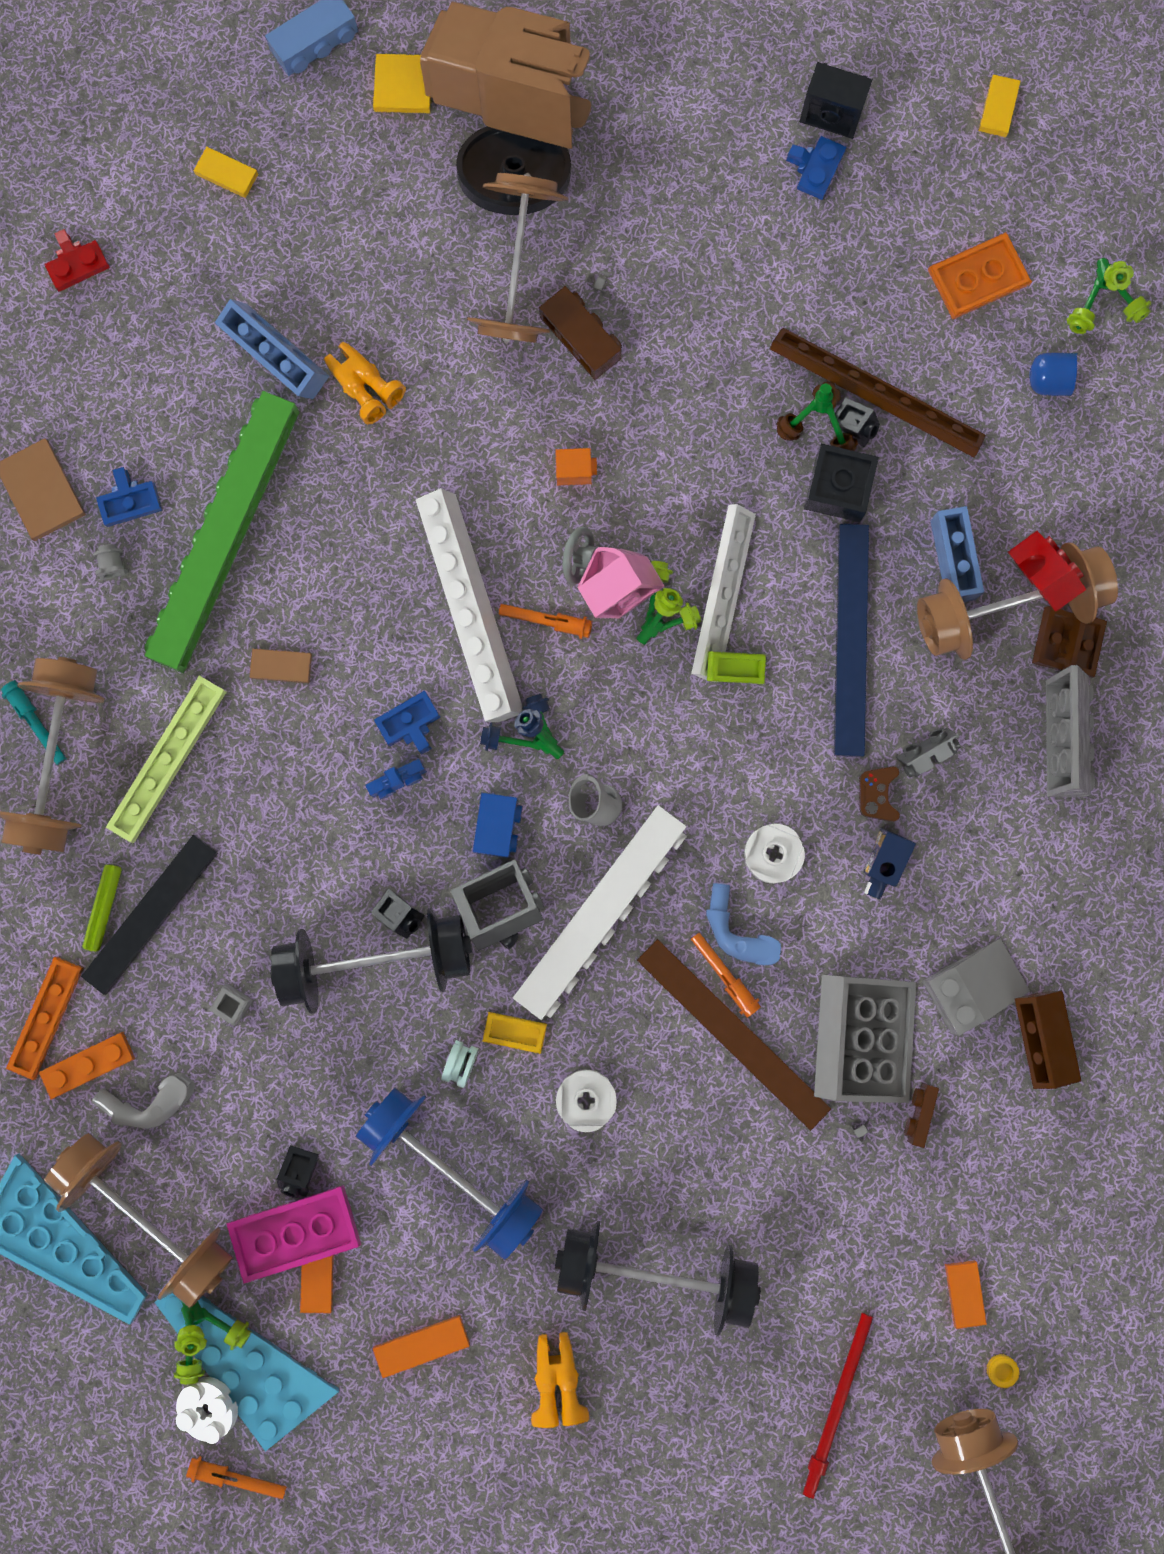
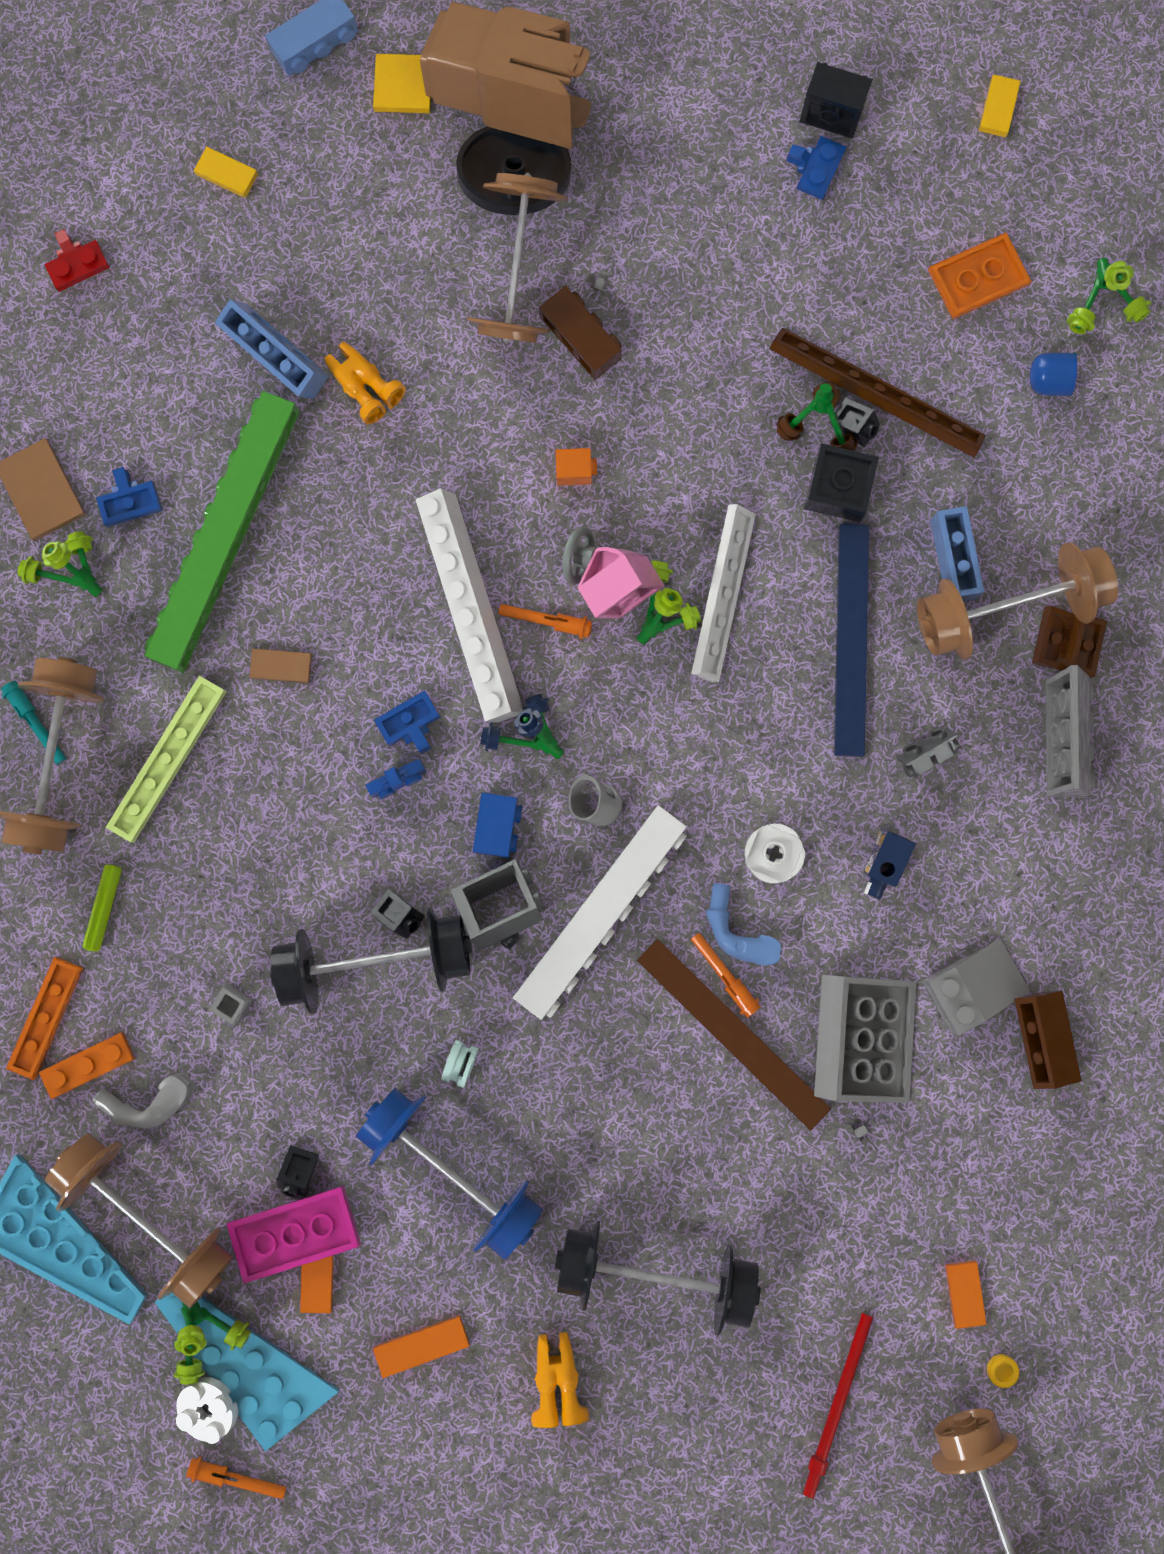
(57, 556): none -> lime plant
(109, 562): light grey brick -> none
(149, 914): black tile -> none
(514, 1032): yellow tile -> none
(598, 1113): white plate -> none
(736, 667): lime tile -> none
(874, 794): reddish brown piece -> none
(918, 1126): reddish brown plate -> none
(1048, 569): red arch -> none

